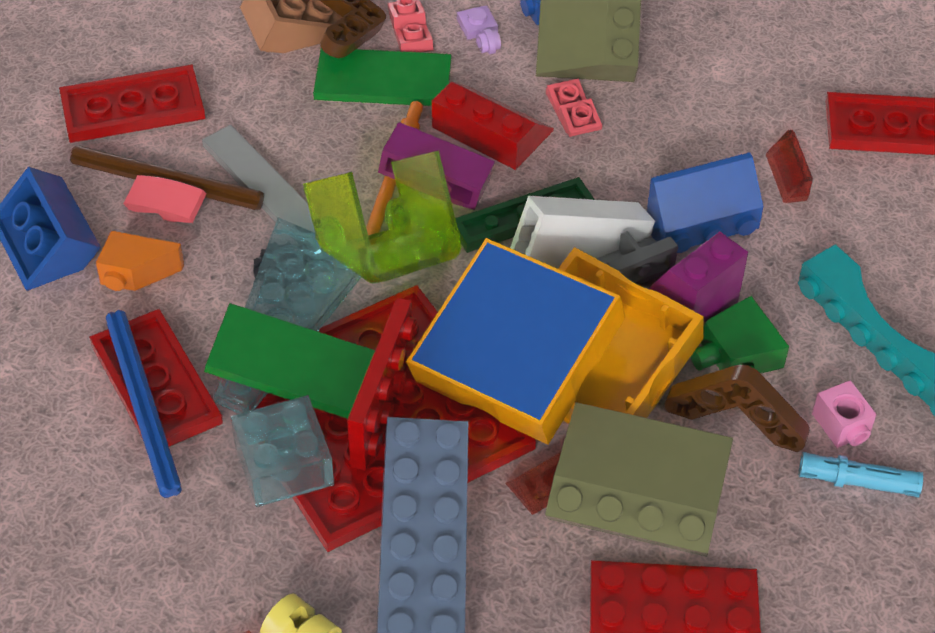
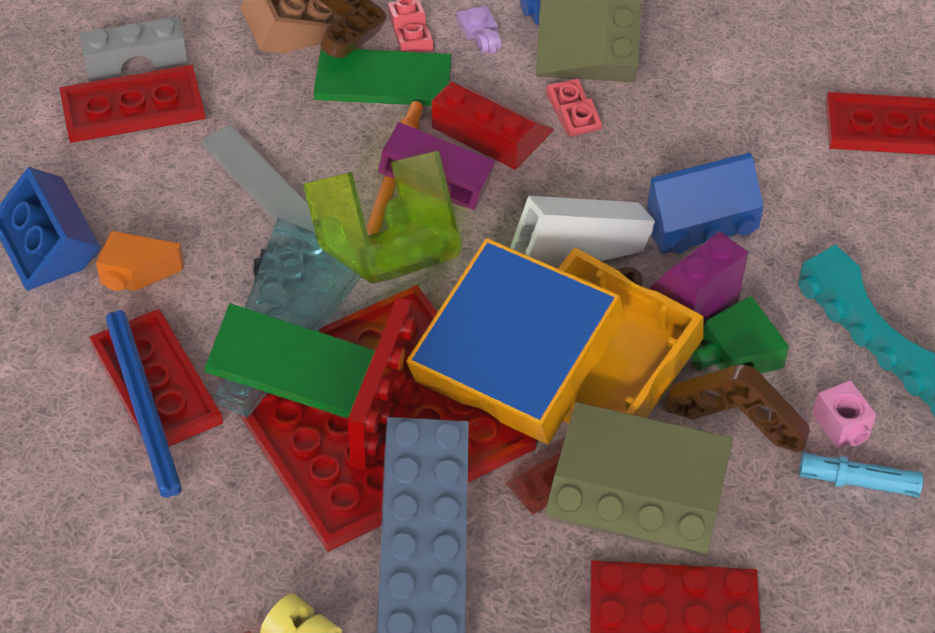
(110, 47): none -> light grey arch
(131, 168): reddish brown axle -> none
(167, 197): coral slope -> none
(282, 450): clear light blue brick -> none
(501, 220): dark green plate -> none
(642, 259): dark grey panel -> none
(790, 168): clear red slope -> none

